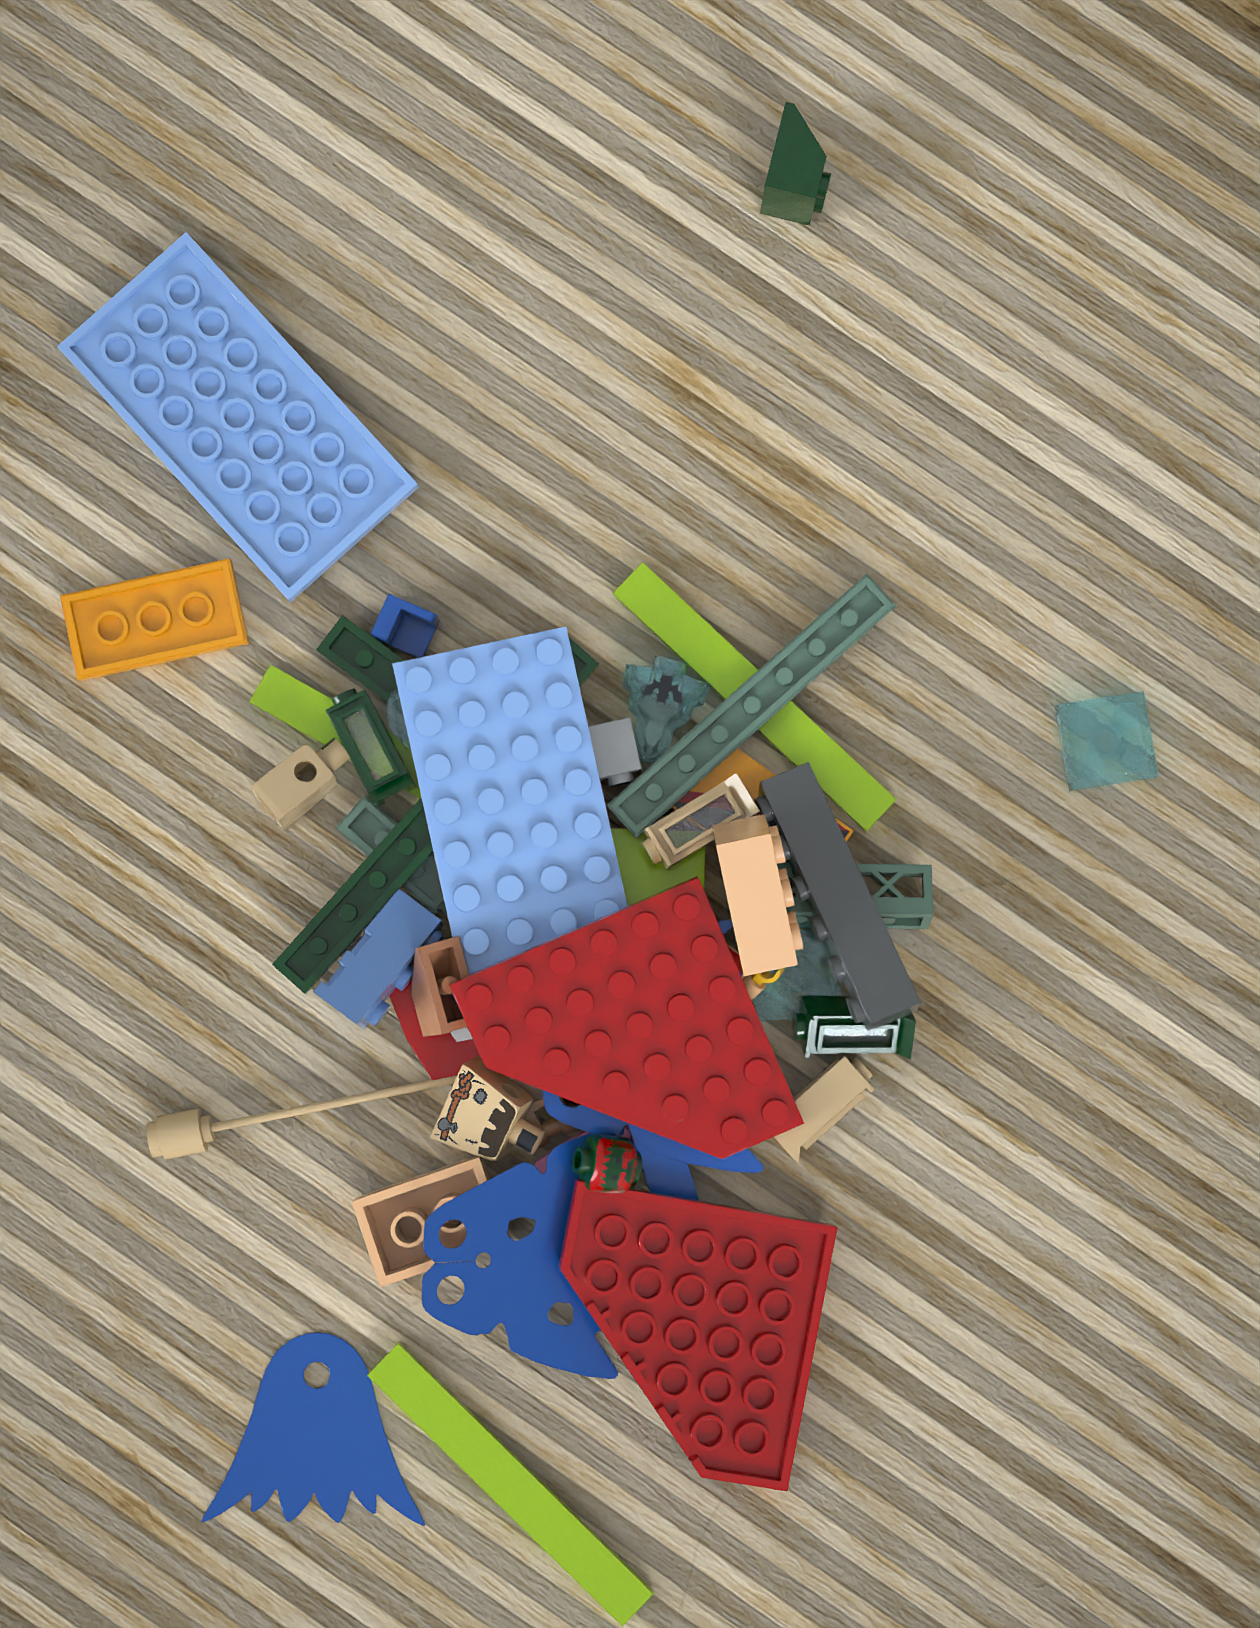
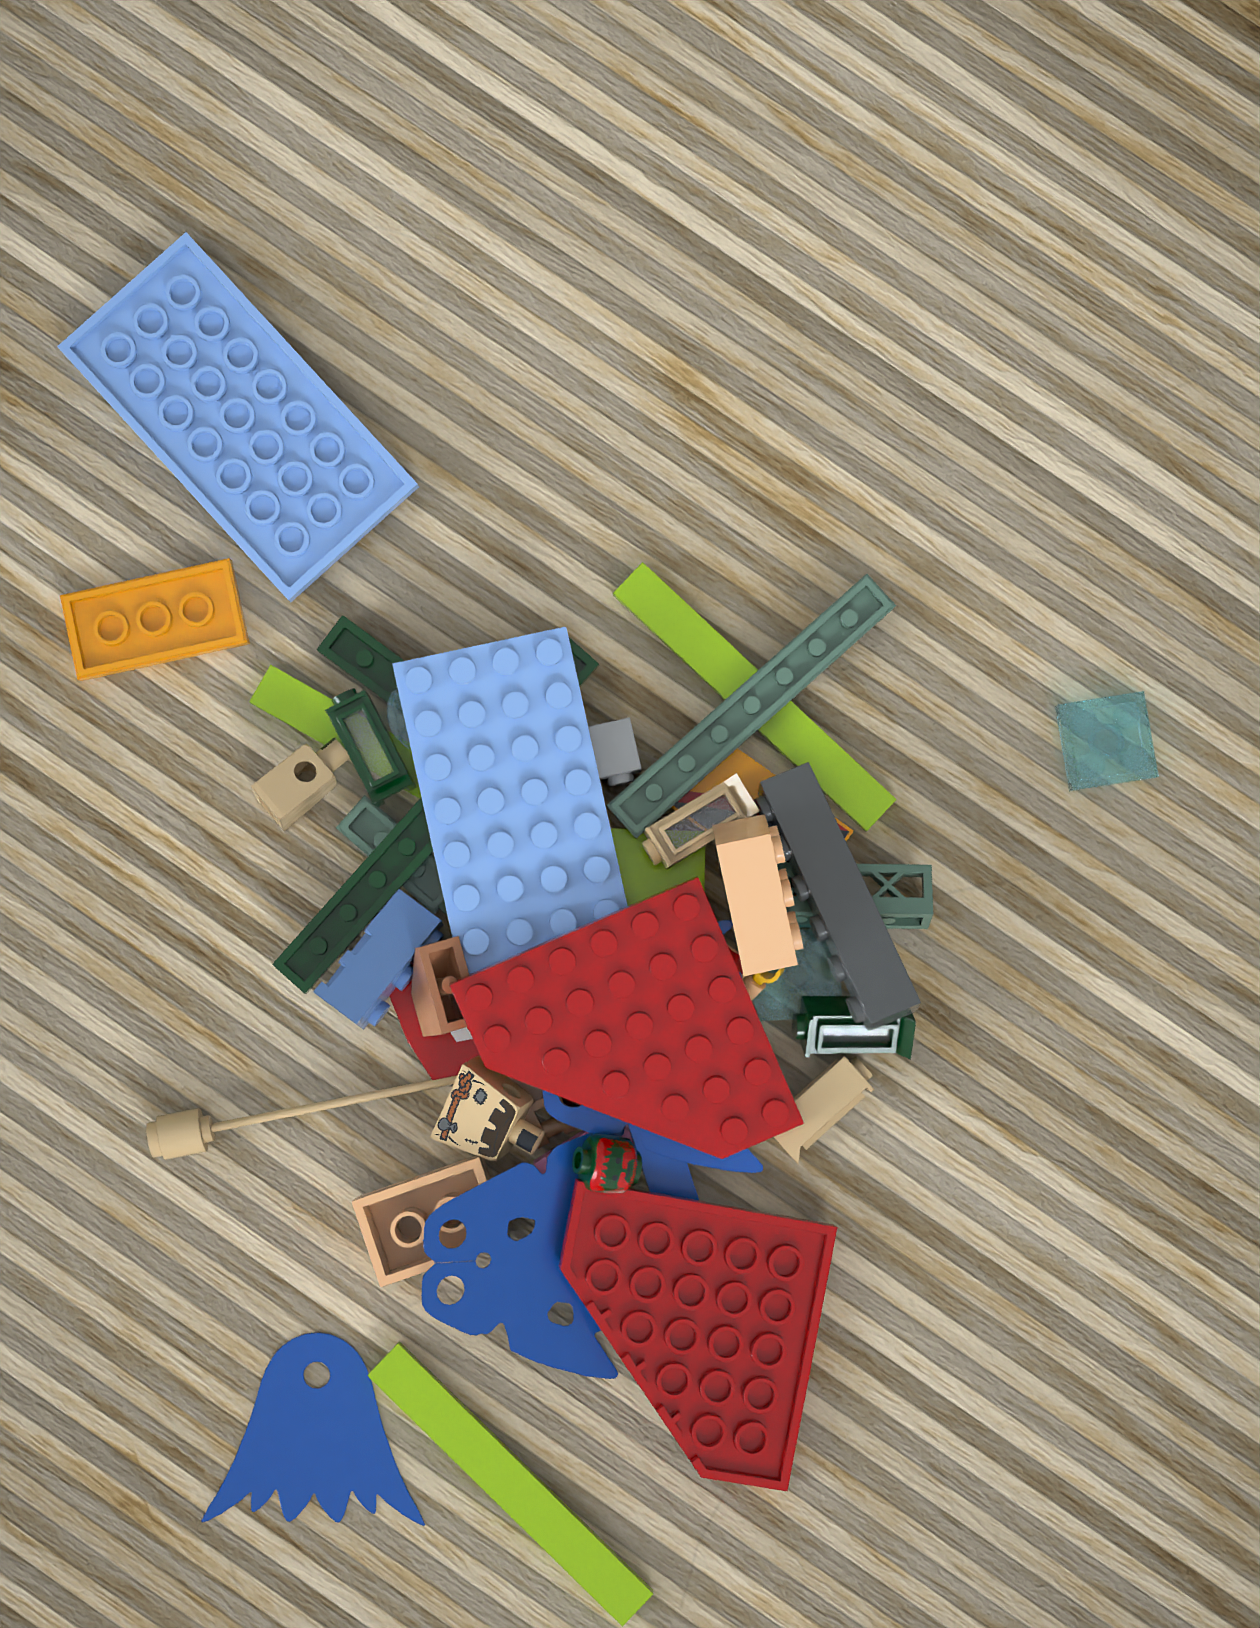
(405, 626): blue panel -> none
(661, 702): clear light blue rock -> none
(795, 175): dark green slope -> none

